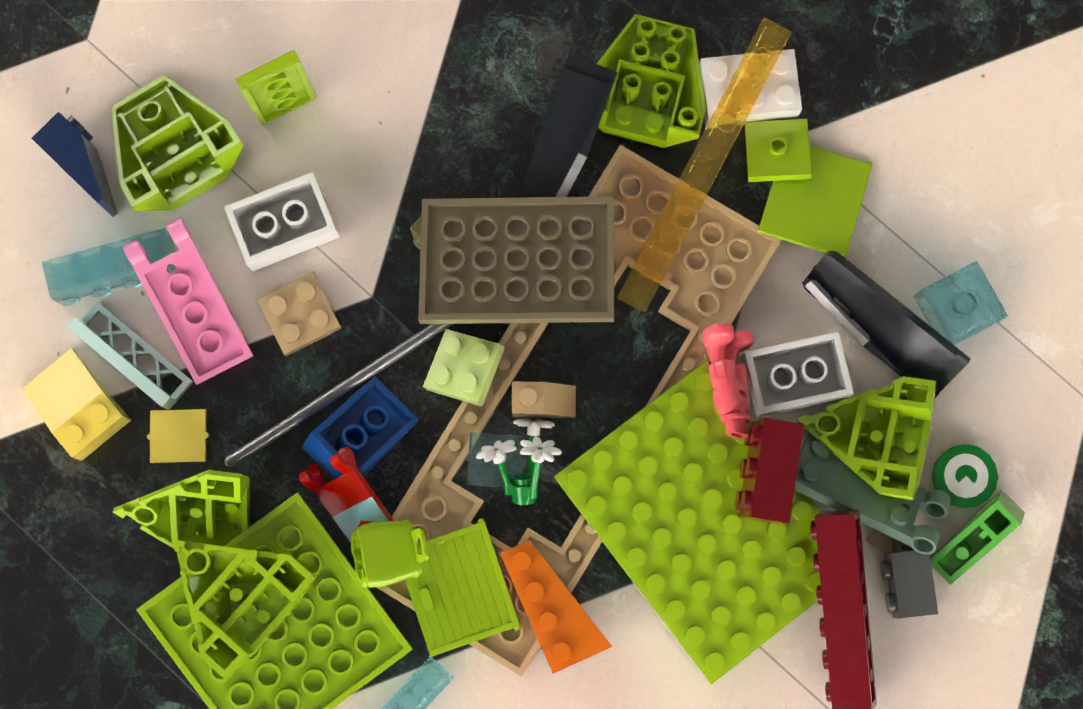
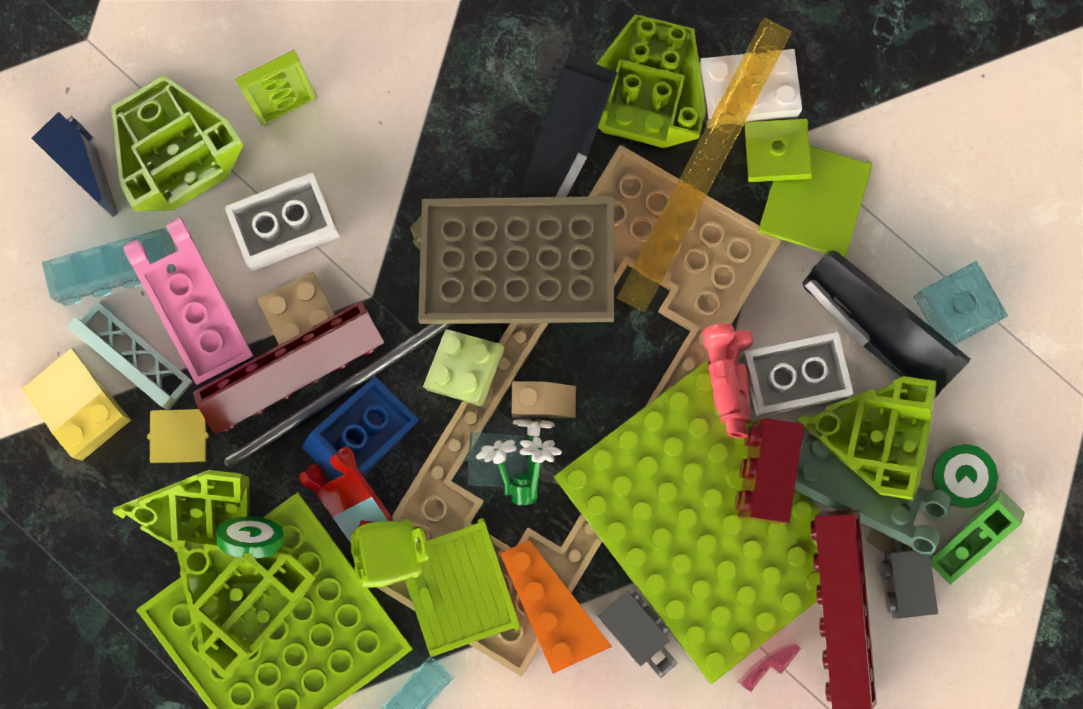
(249, 536): none -> green tile
(288, 368): none -> brick
(638, 632): none -> dark grey brick
(776, 660): none -> clear pink slope

